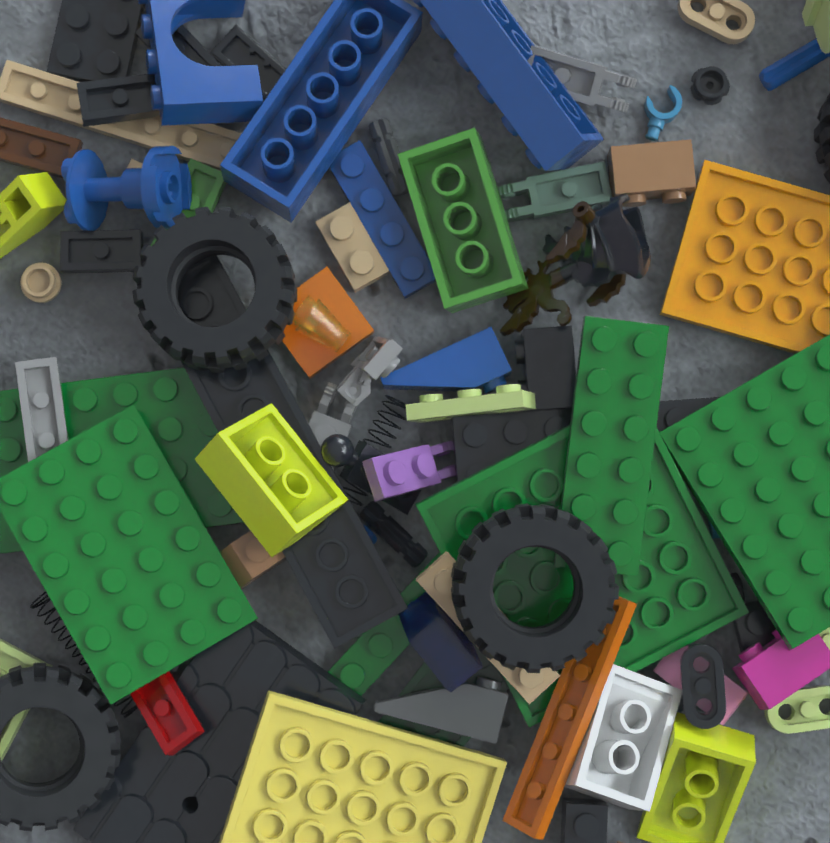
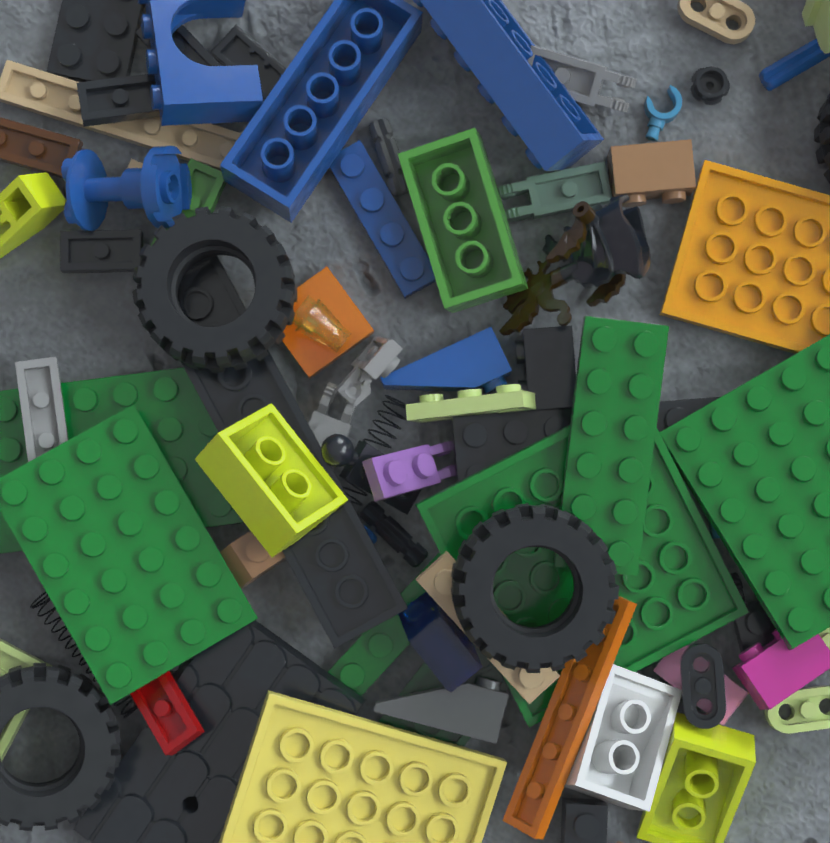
(41, 282): tan plate -> none
(352, 247): tan plate -> none

